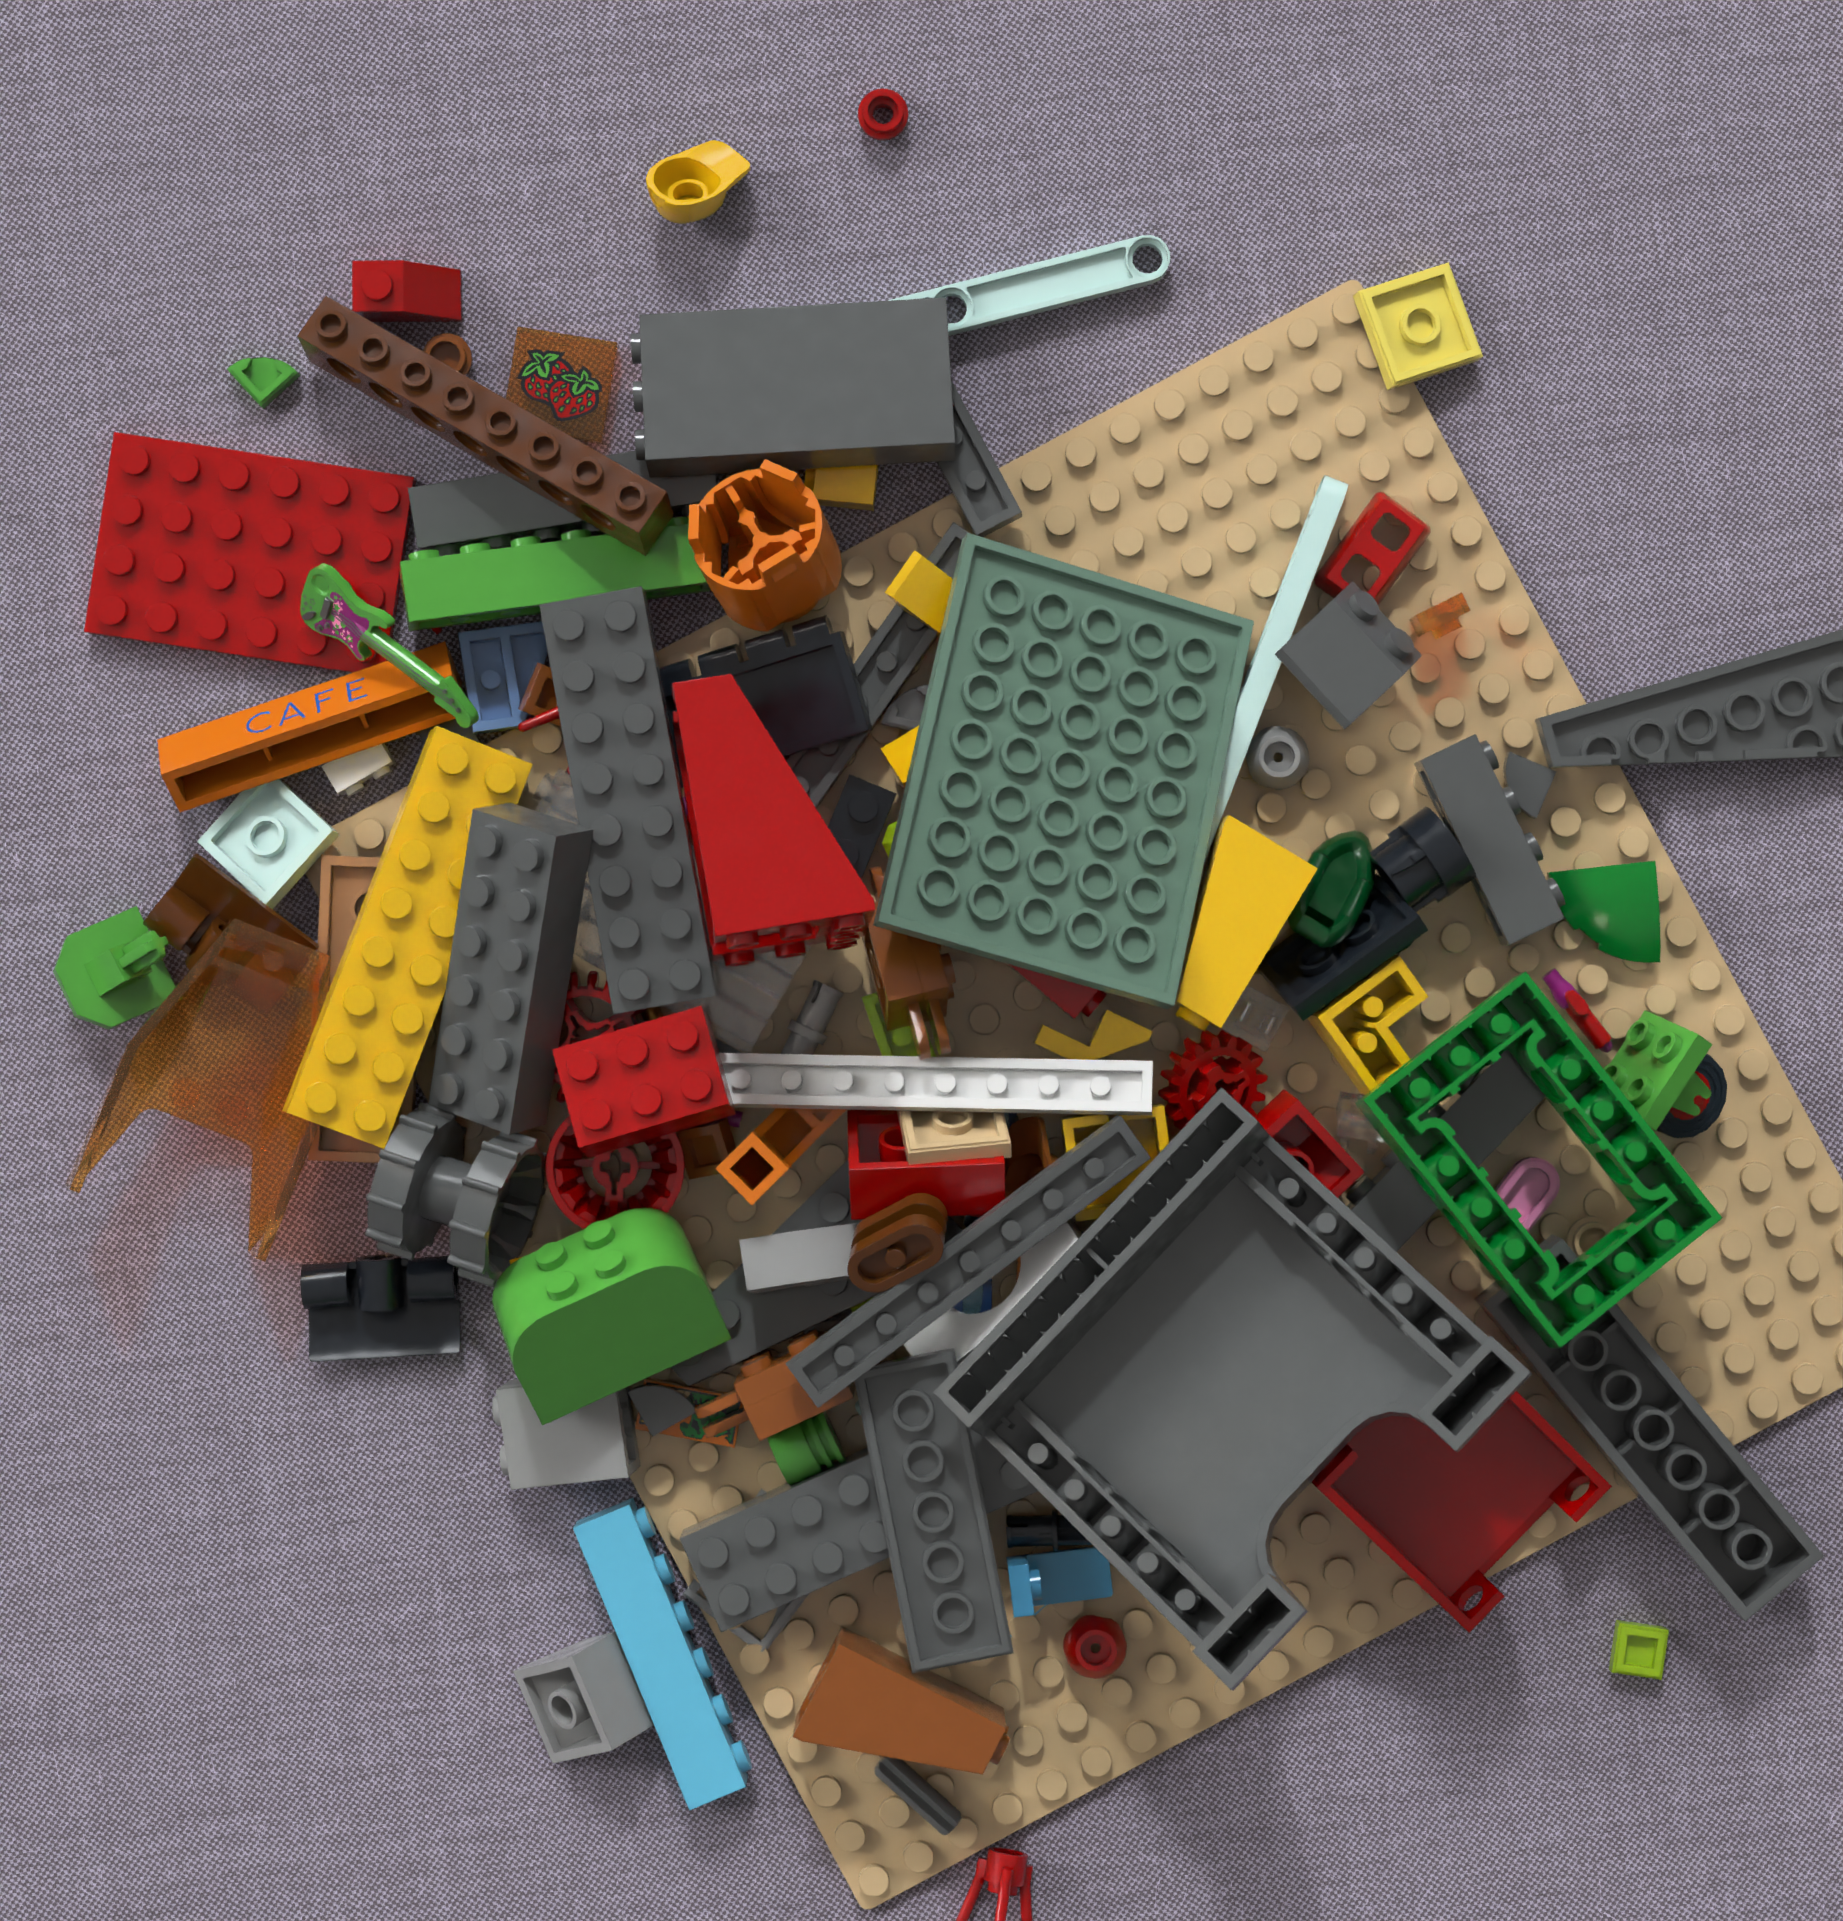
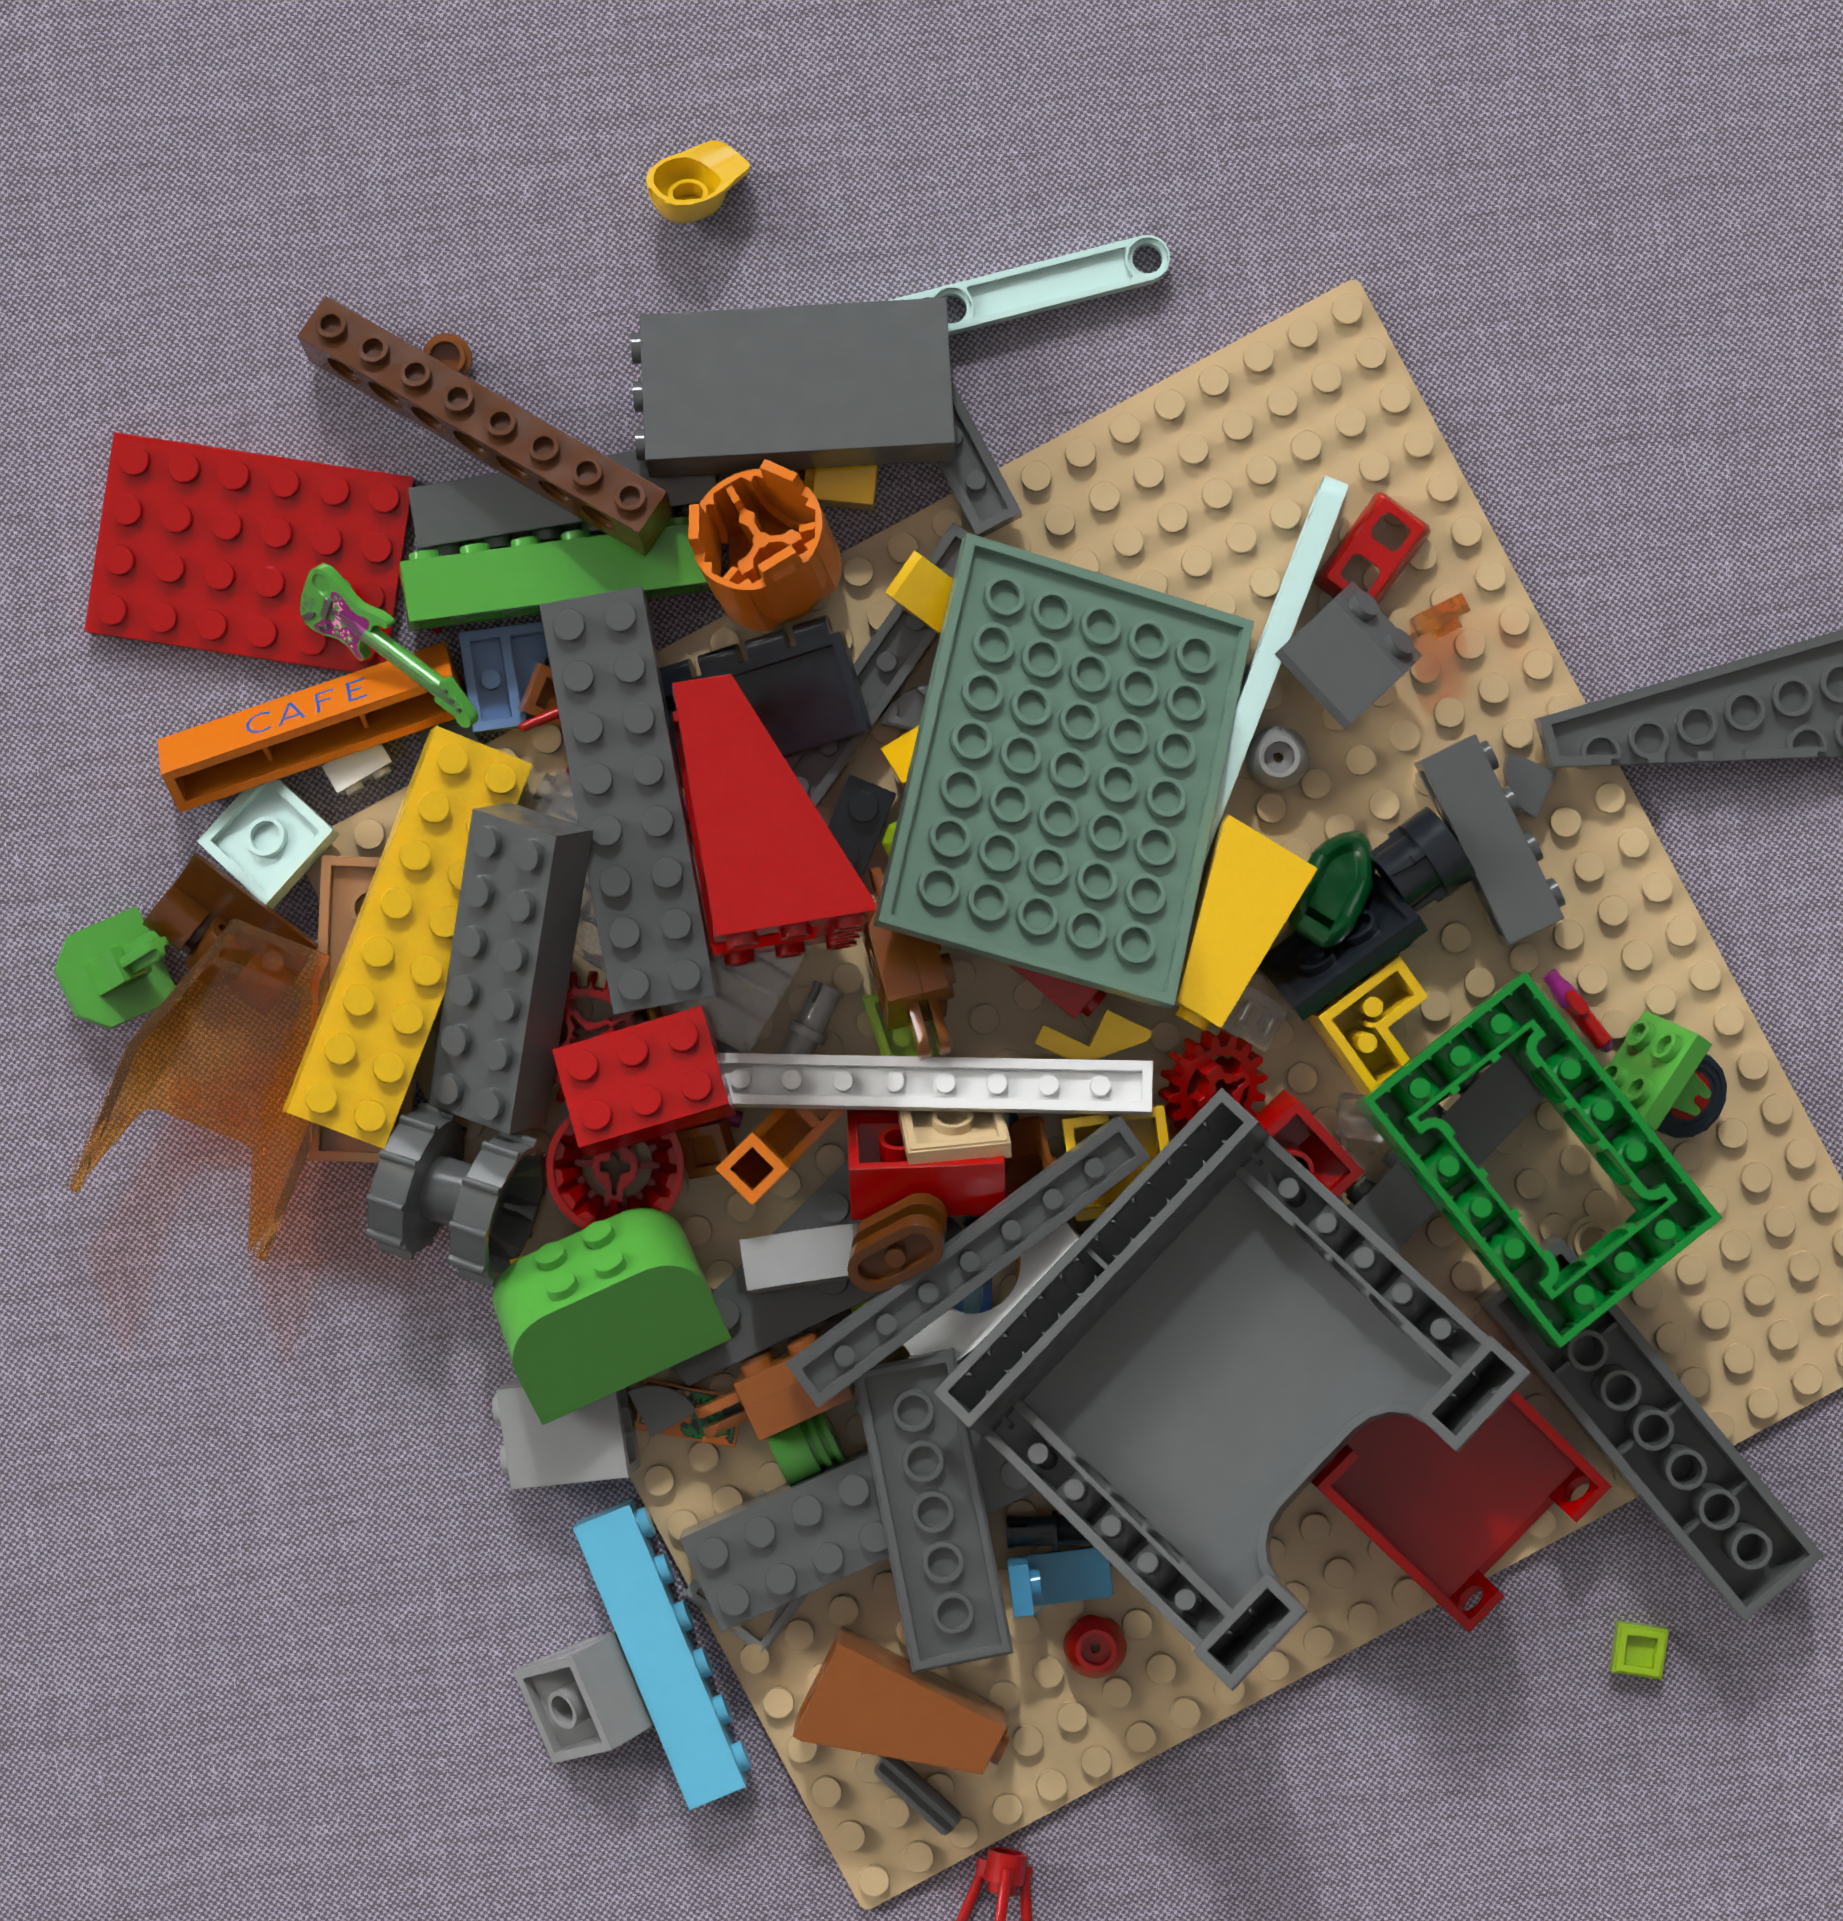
(263, 377): bright green tile -> none
(381, 1307): black panel -> none
(406, 291): red slope -> none
(564, 380): tile -> none
(883, 99): red plate -> none
(1417, 326): light yellow tile -> none
(1529, 1188): bright pink tile -> none
(1615, 908): green brick -> none

